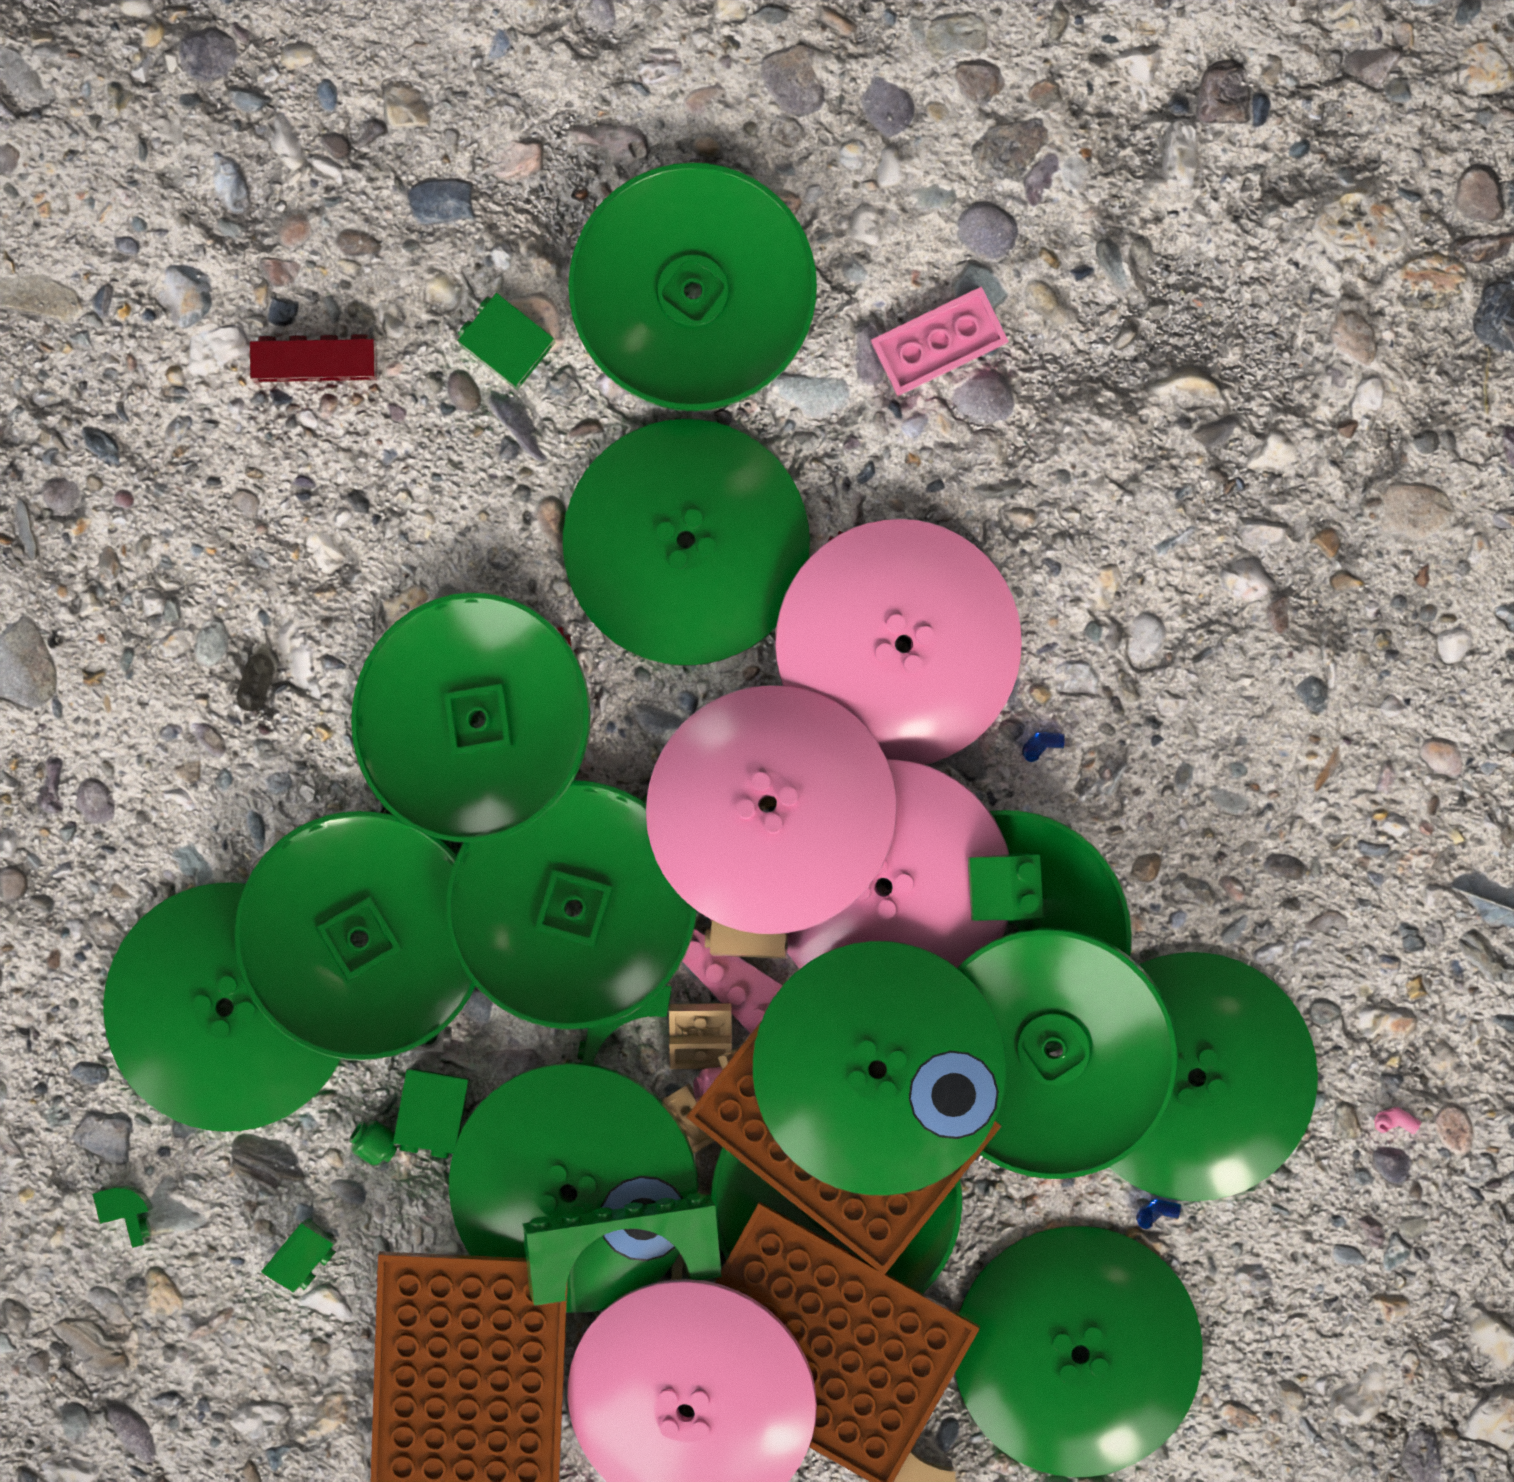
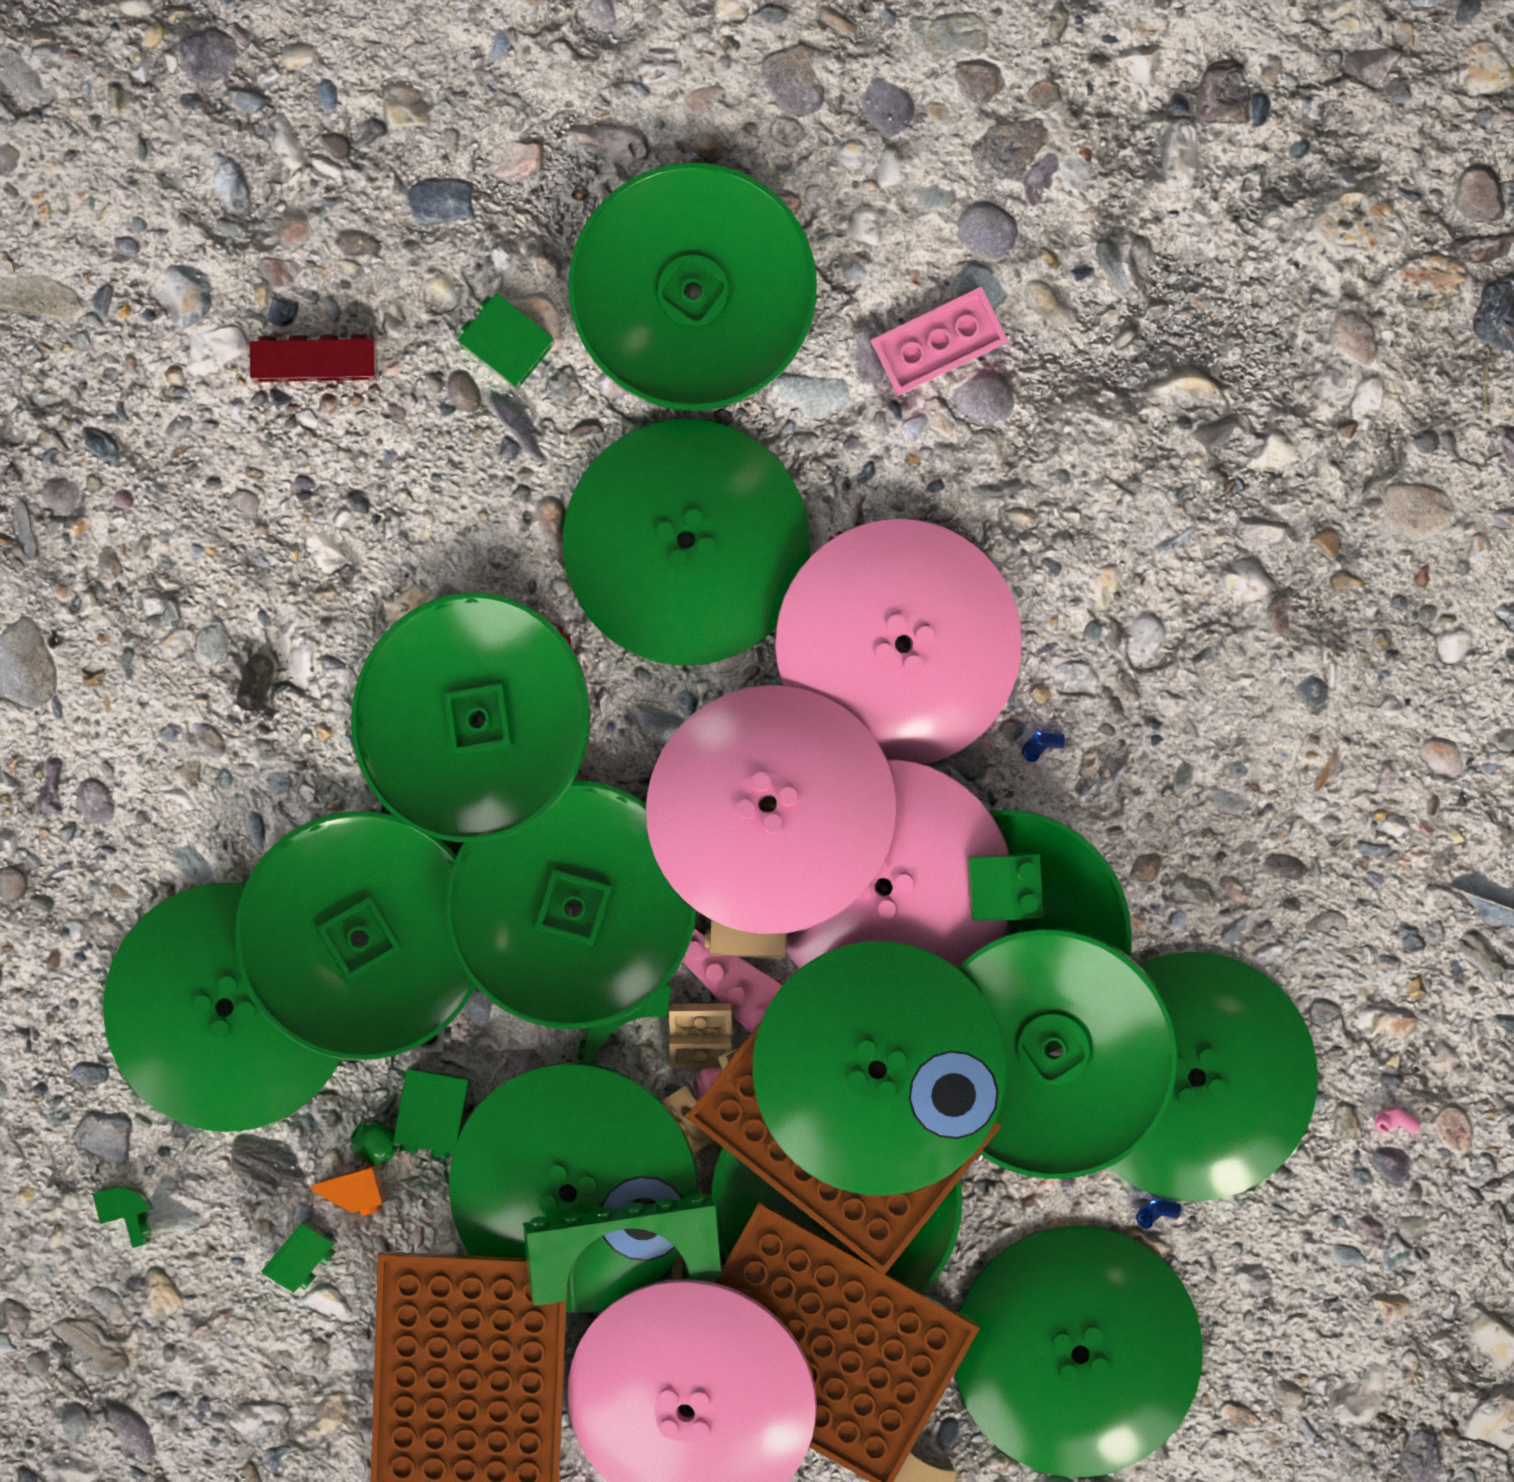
(355, 1190): none -> orange slope

